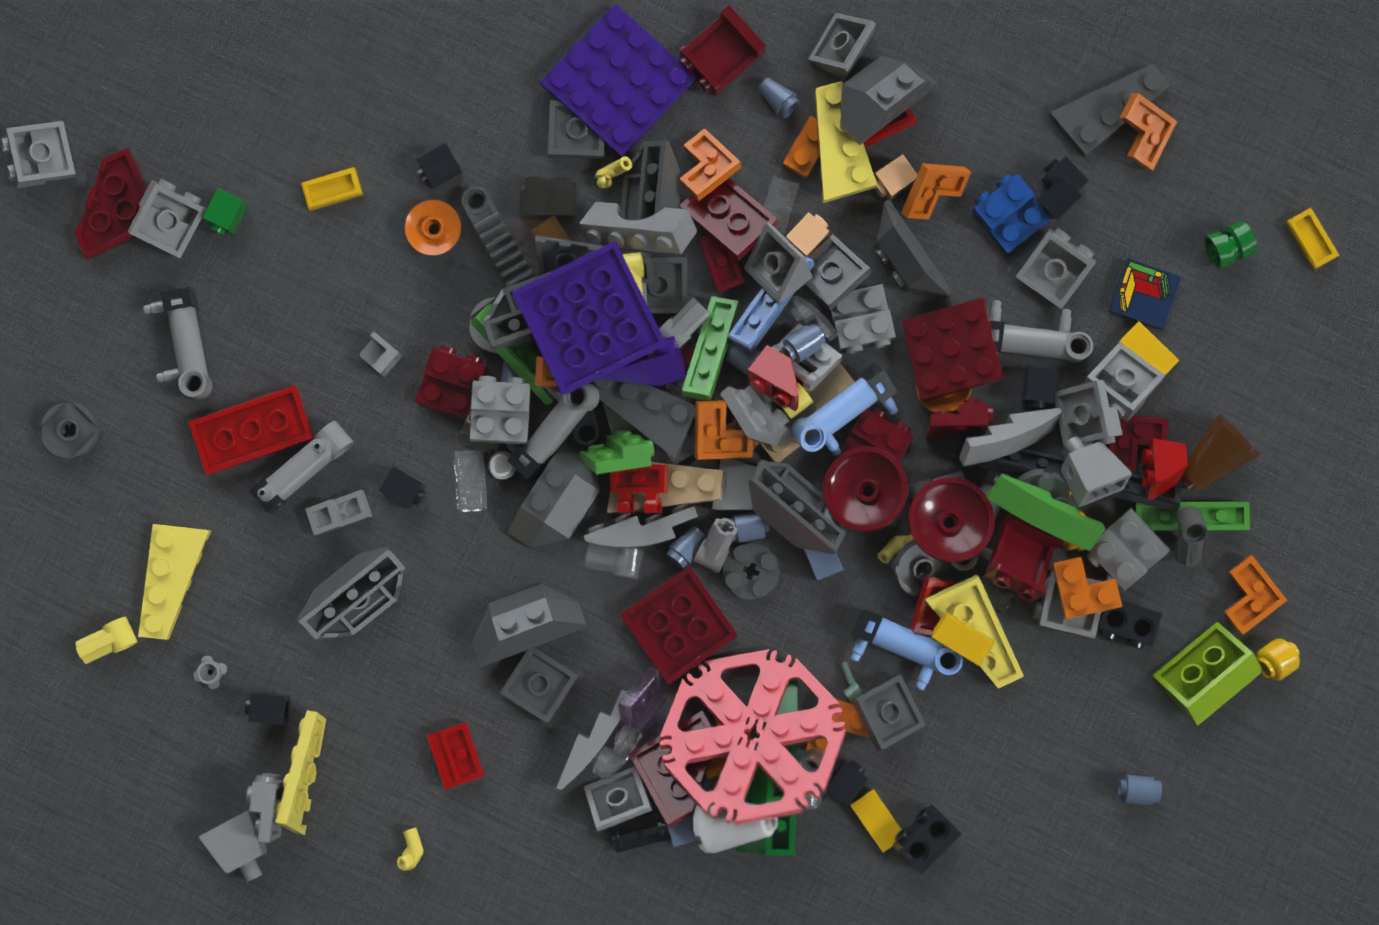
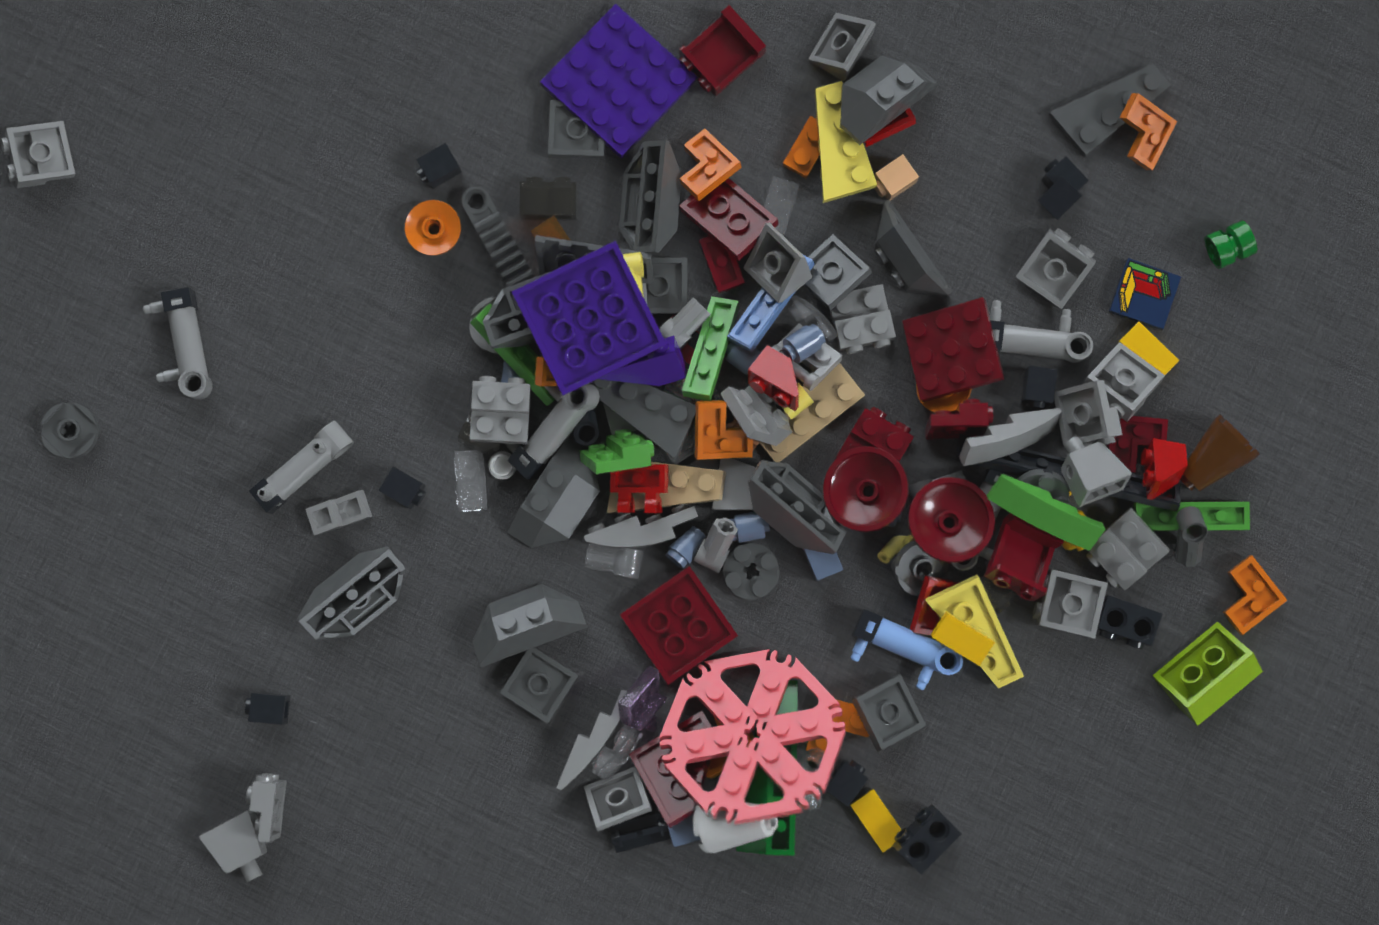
(111, 205): dark red plate -> none
(112, 638): light yellow piece -> none
(167, 217): light grey plate -> none
(168, 576): light yellow wing -> none
(202, 672): light grey plate -> none
(225, 212): green brick -> none
(251, 430): red plate -> none
(302, 774): light yellow wing -> none
(332, 189): yellow tile -> none
(380, 355): light grey panel -> none
(413, 851): light yellow arm -> none
(450, 381): dark red plate -> none
(455, 755): red plate -> none
(612, 170): light yellow arm -> none
(664, 232): light grey arch -> none
(780, 98): sand blue cone -> none
(808, 234): light nougat brick -> none
(853, 690): sand green hand -> none
(871, 387): light blue piece -> none
(929, 184): orange plate -> none
(1010, 213): blue plate -> none
(1077, 596): orange plate -> none
(1139, 790): sand blue brick -> none
(1278, 659): yellow head -> none
(1311, 239): yellow tile -> none

